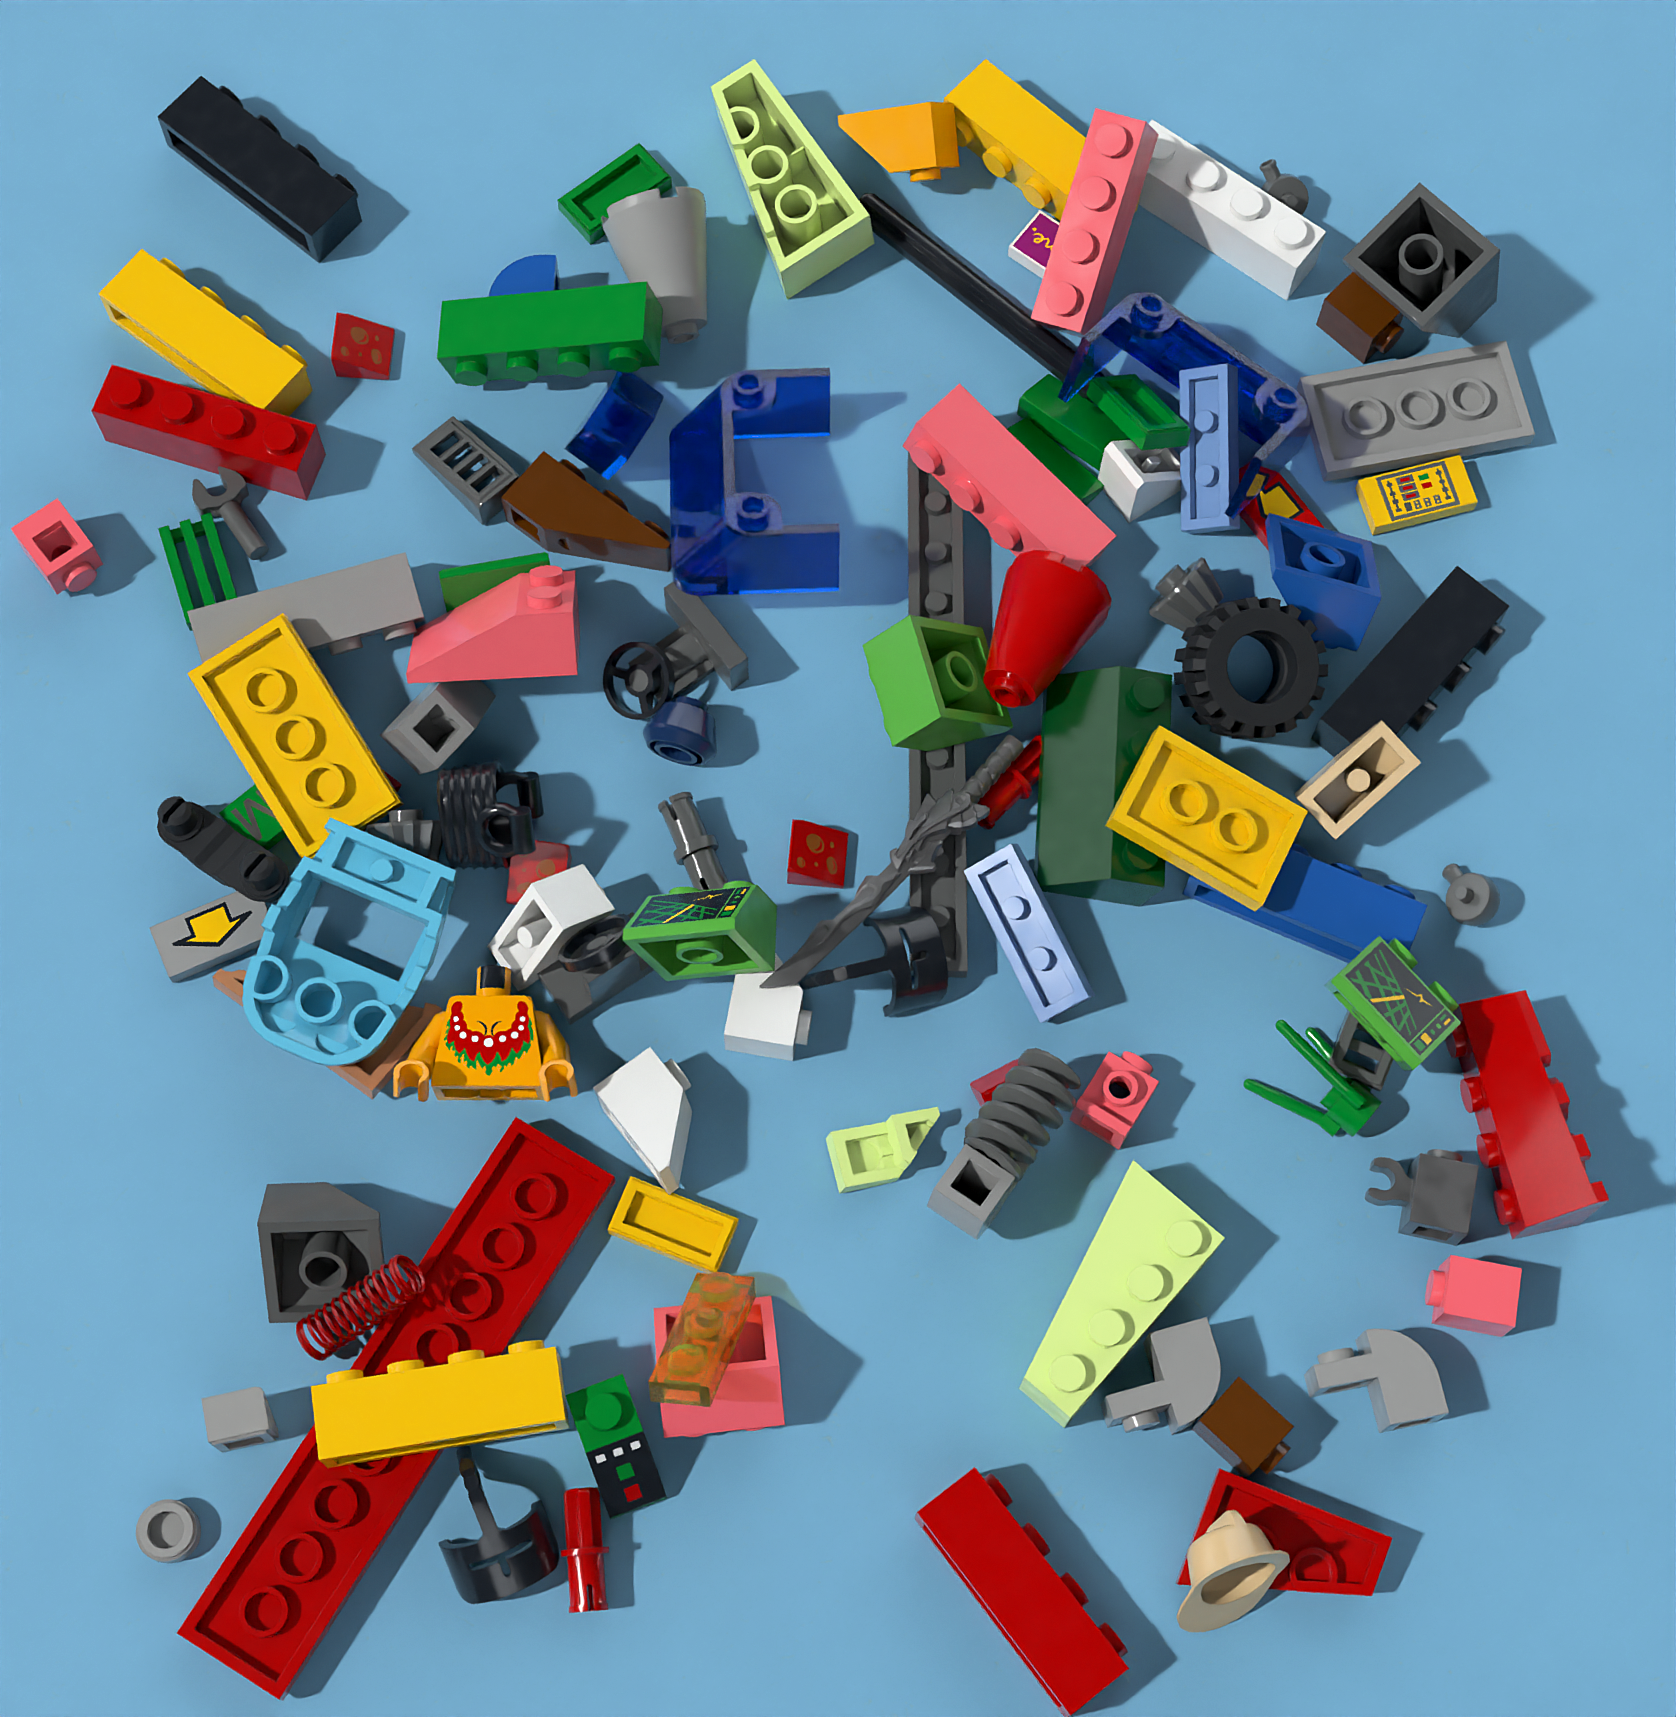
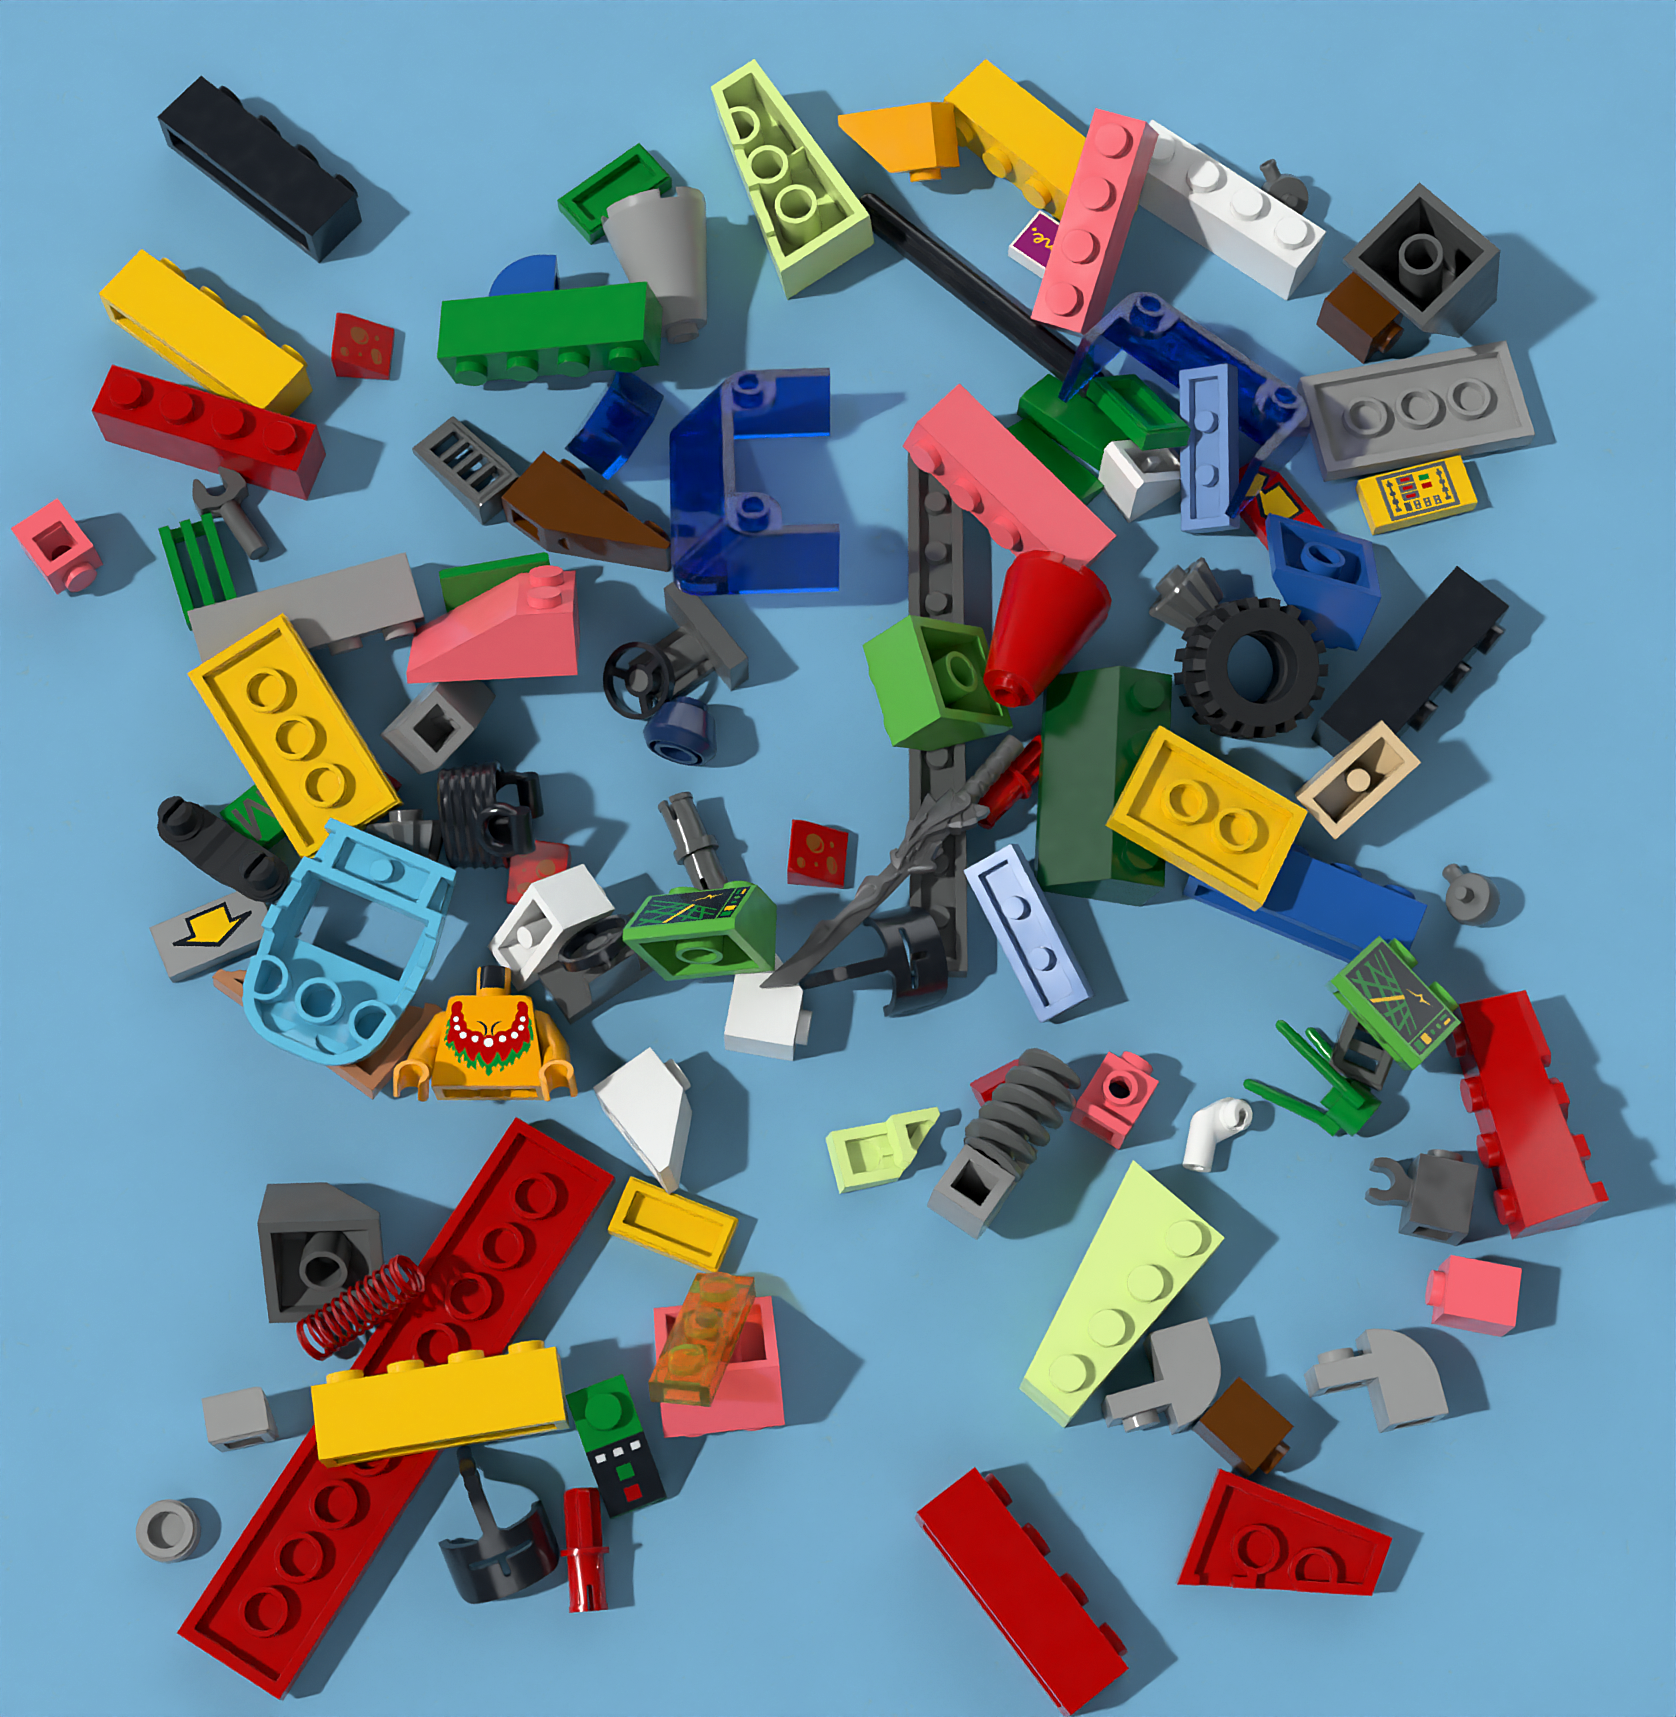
(1211, 1126): none -> white arm
(1228, 1573): tan piece -> none

